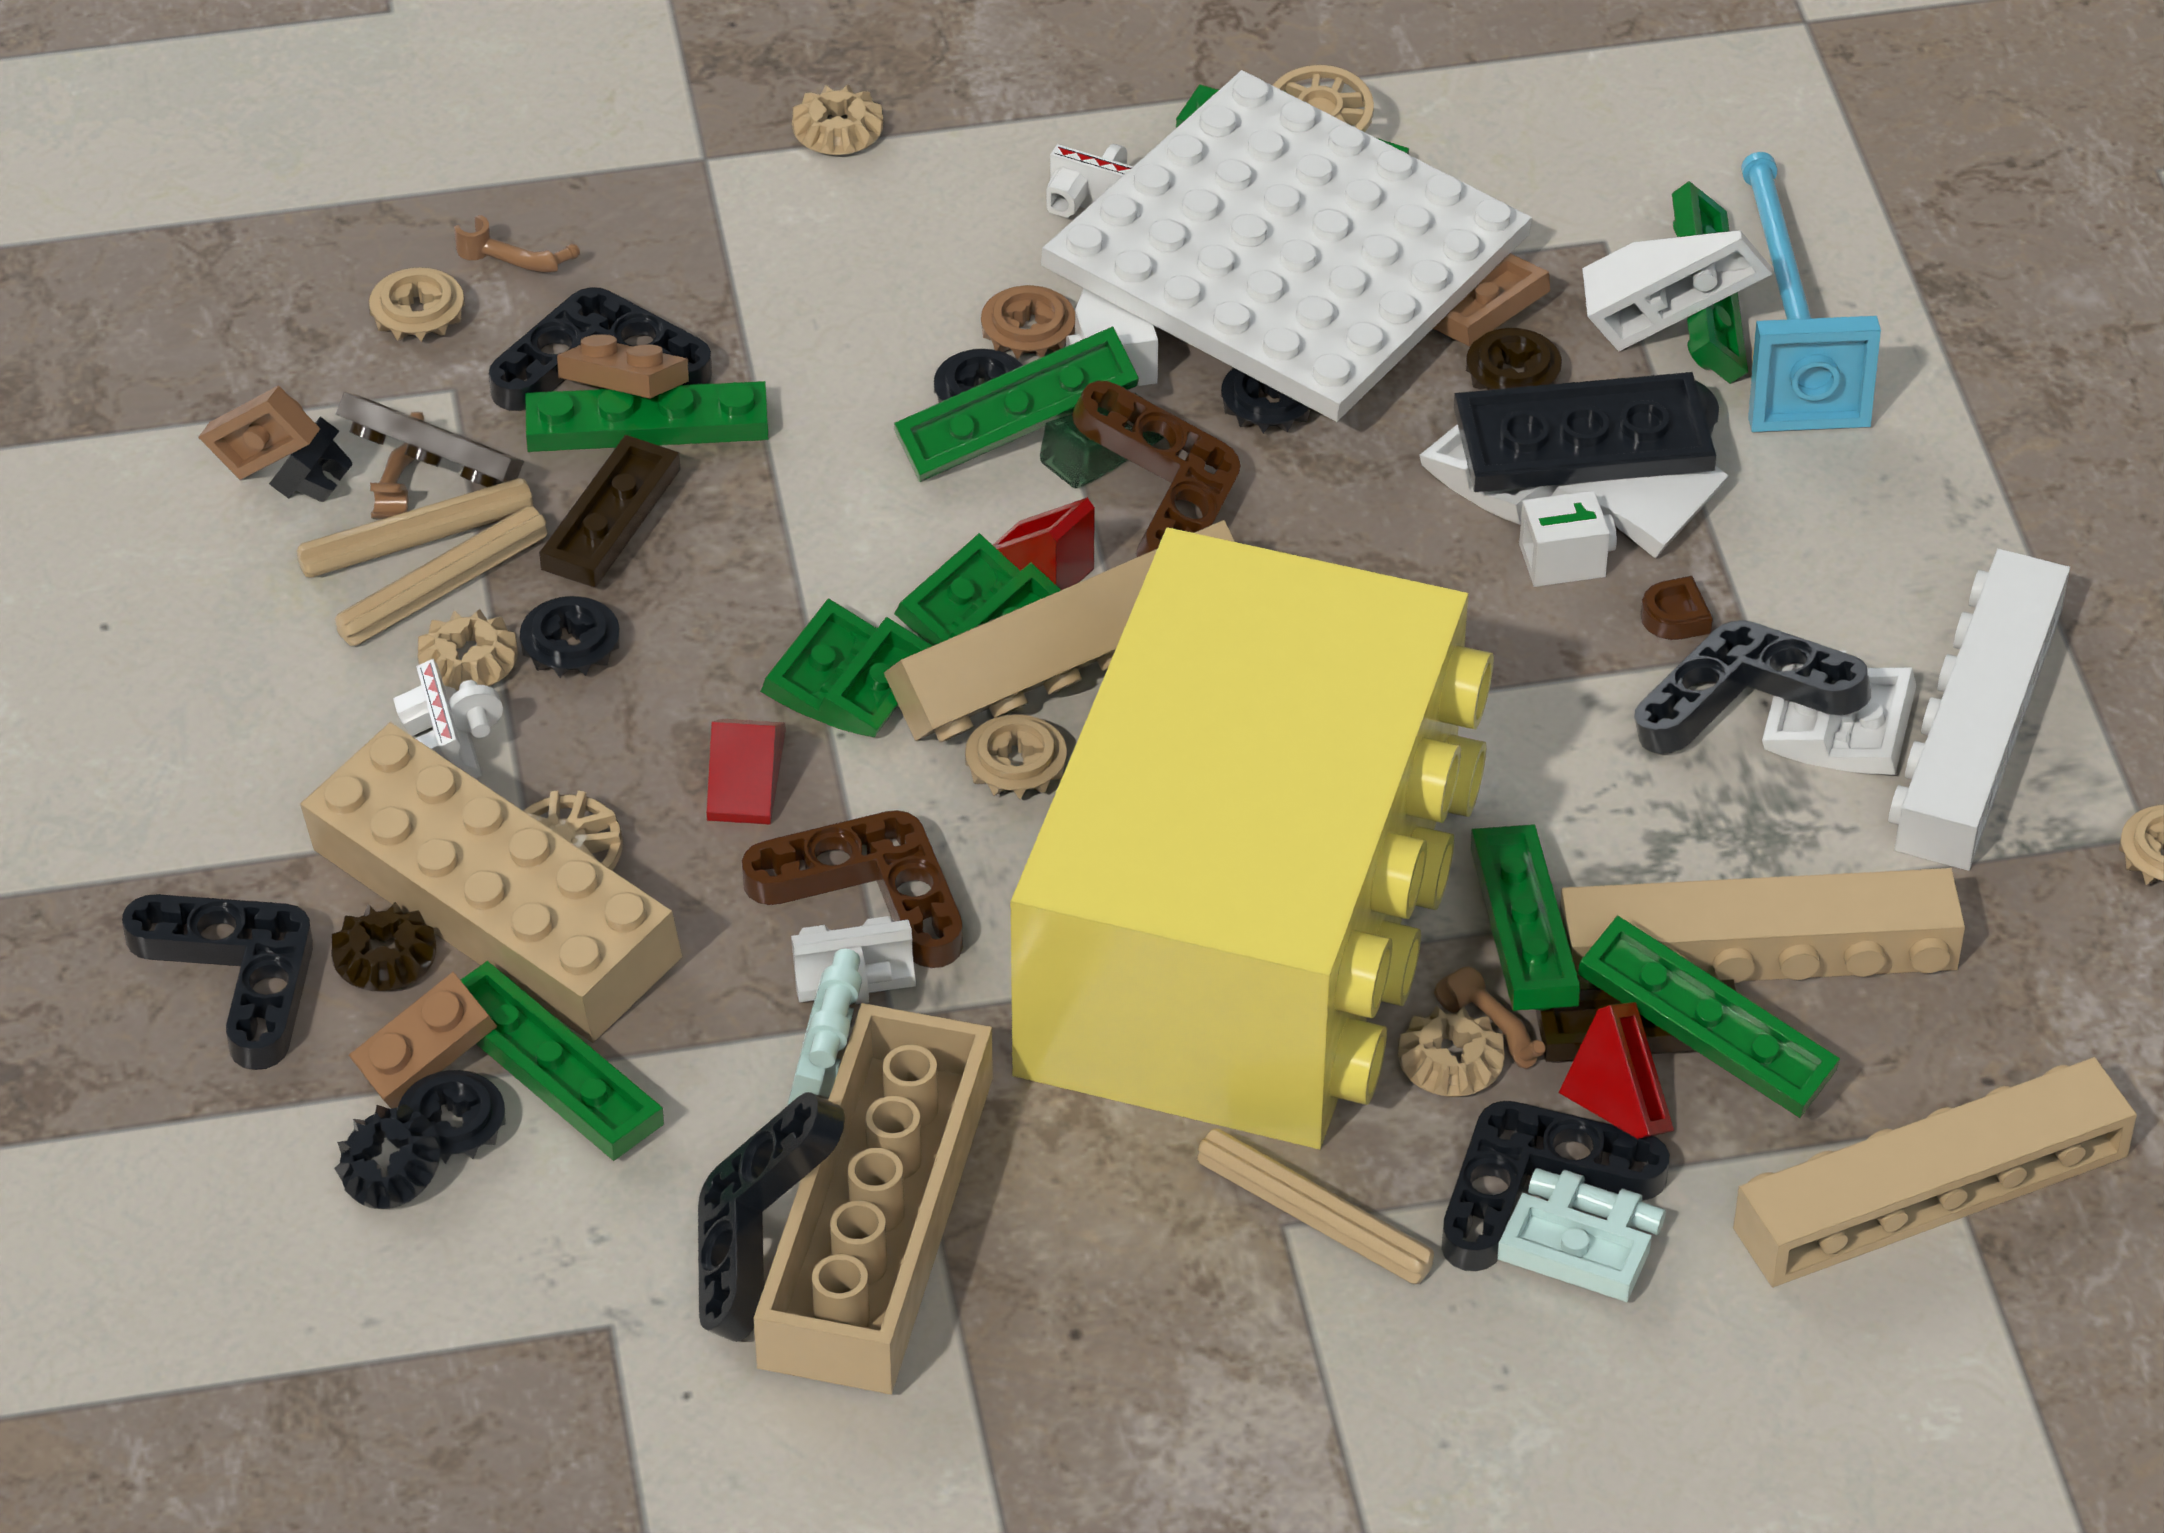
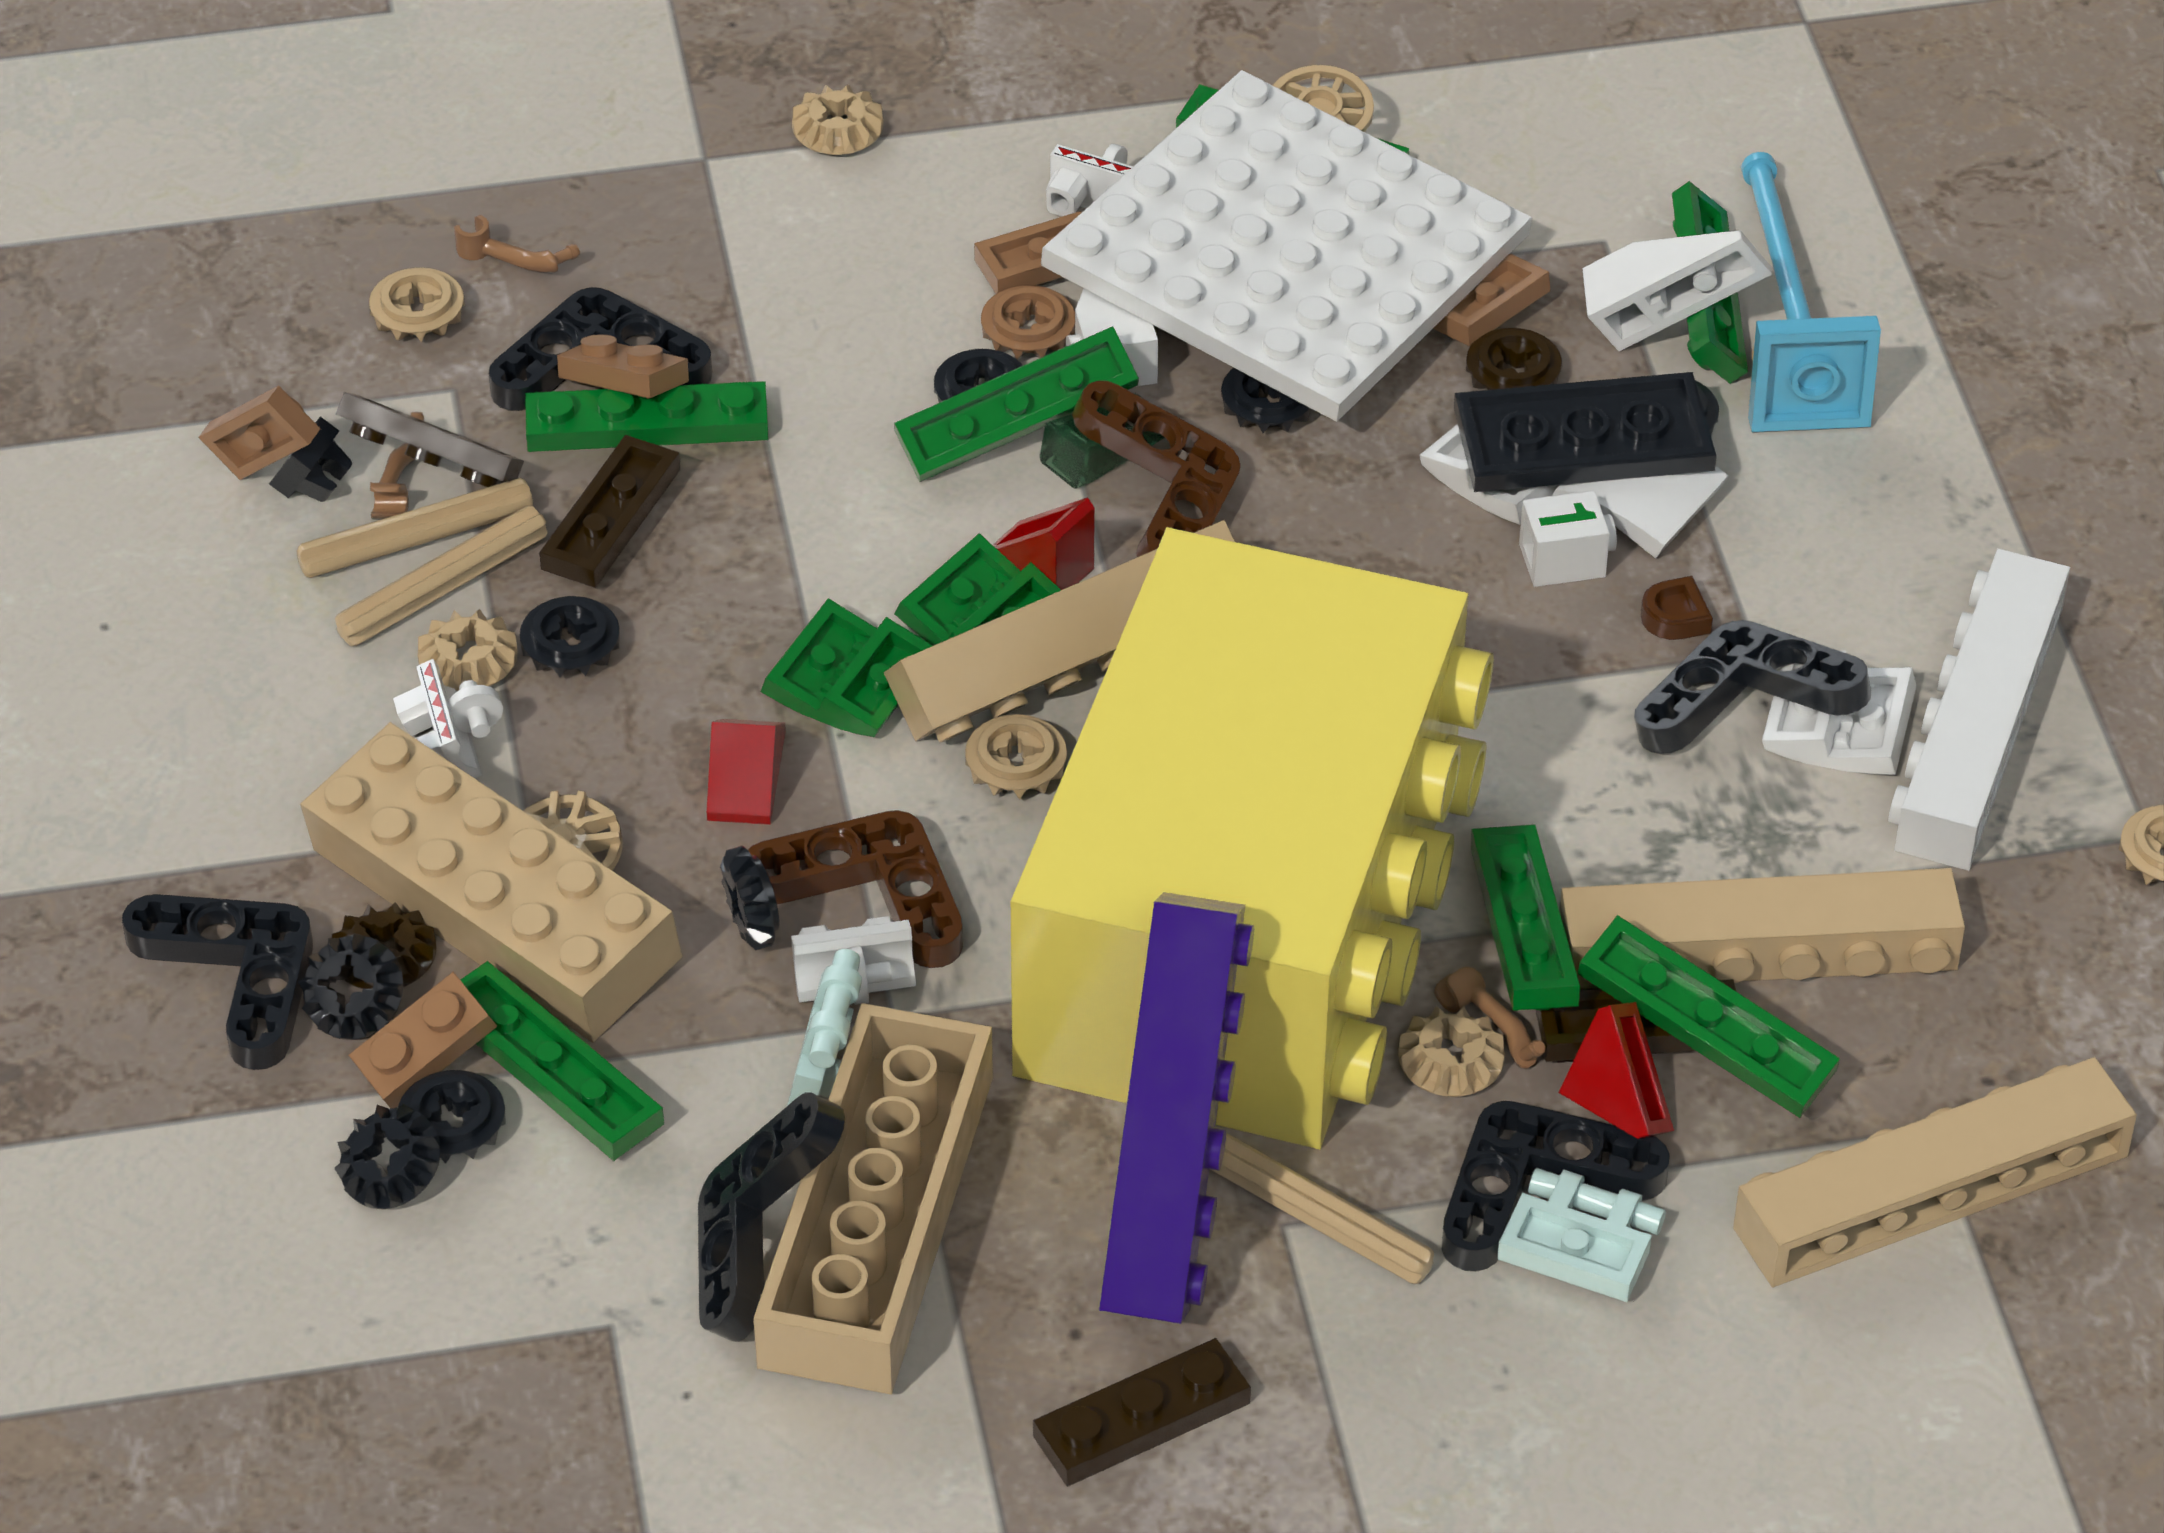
(366, 1010): none -> black gear
(750, 897): none -> black gear
(1017, 255): none -> medium nougat plate
(1141, 1412): none -> dark brown plate
(1174, 1106): none -> dark purple brick

